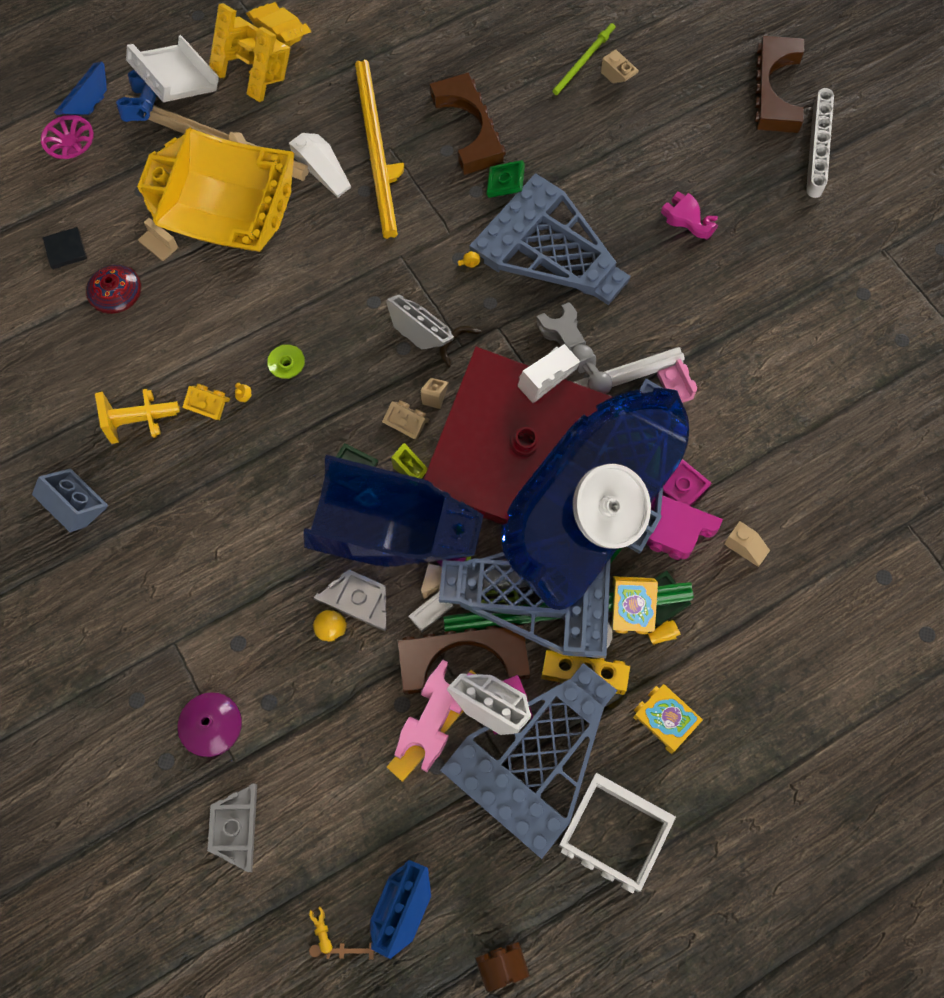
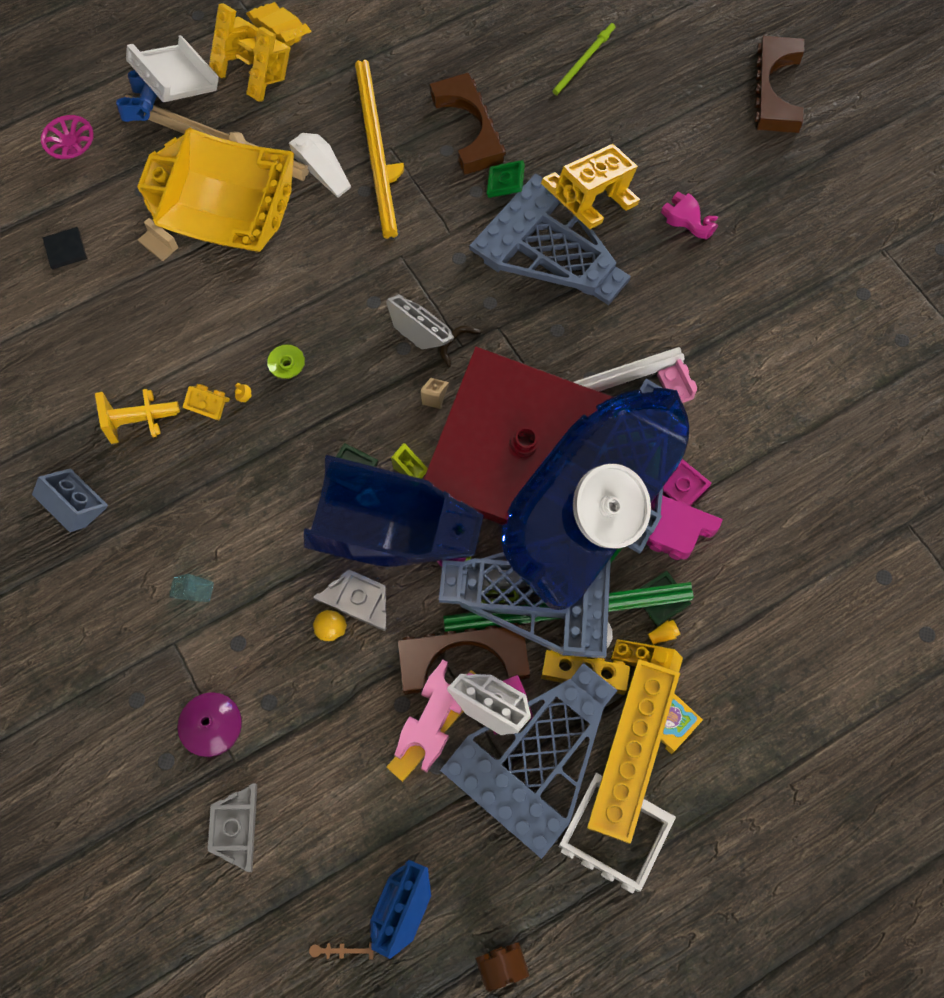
(85, 93): blue wedge -> none
(118, 294): dish -> none
(191, 588): none -> clear light blue slope
(321, 930): yellow piece -> none
(405, 419): tan bracket -> none
(429, 612): white tile -> none
(431, 581): tan slope -> none
(470, 259): yellow piece -> none
(547, 372): white wedge -> none
(565, 331): light grey piece -> none
(590, 176): none -> yellow piece
(617, 67): tan slope -> none
(632, 651): none -> yellow slope
(633, 751): none -> yellow plate
(634, 604): panel -> none
(747, 544): tan slope -> none
(820, 143): white beam -> none

